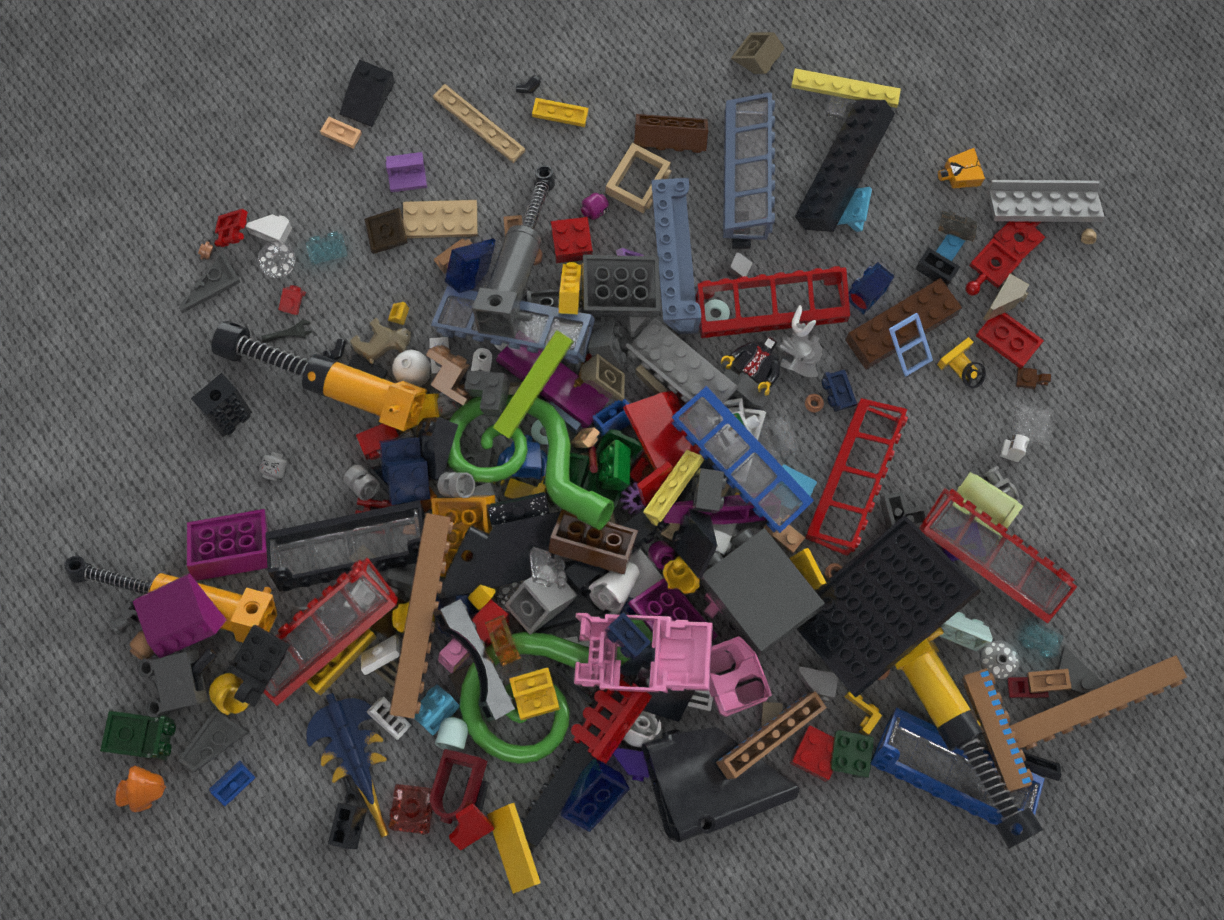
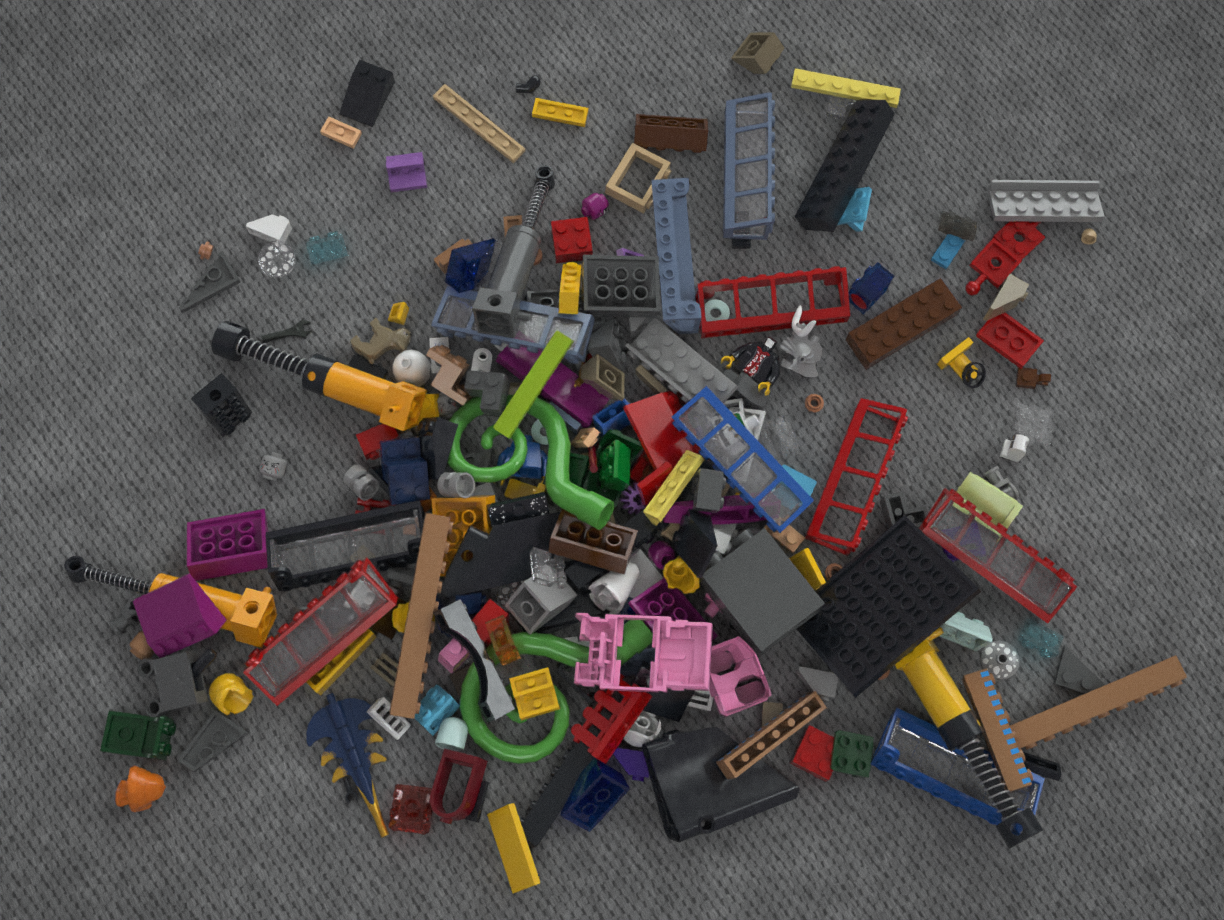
(230, 225): red plate -> none
(232, 783): blue slope -> none
(256, 663): black plate -> none
(291, 299): red bracket -> none
(338, 352): black arm -> none
(347, 826): black brick -> none
(380, 654): white plate -> none
(385, 230): dark brown tile -> none
(440, 219): tan plate -> none
(471, 827): red tile -> none
(481, 596): yellow slope -> none
(627, 636): dark blue bracket -> none
(740, 265): light grey slope -> none
(839, 390): dark blue bracket -> none
(867, 723): yellow bracket -> none
(922, 338): light blue window -> none
(937, 266): black brick -> none
(963, 170): light orange torso -> none
(1019, 688): dark red slope -> none
(1049, 680): medium nougat plate -> none

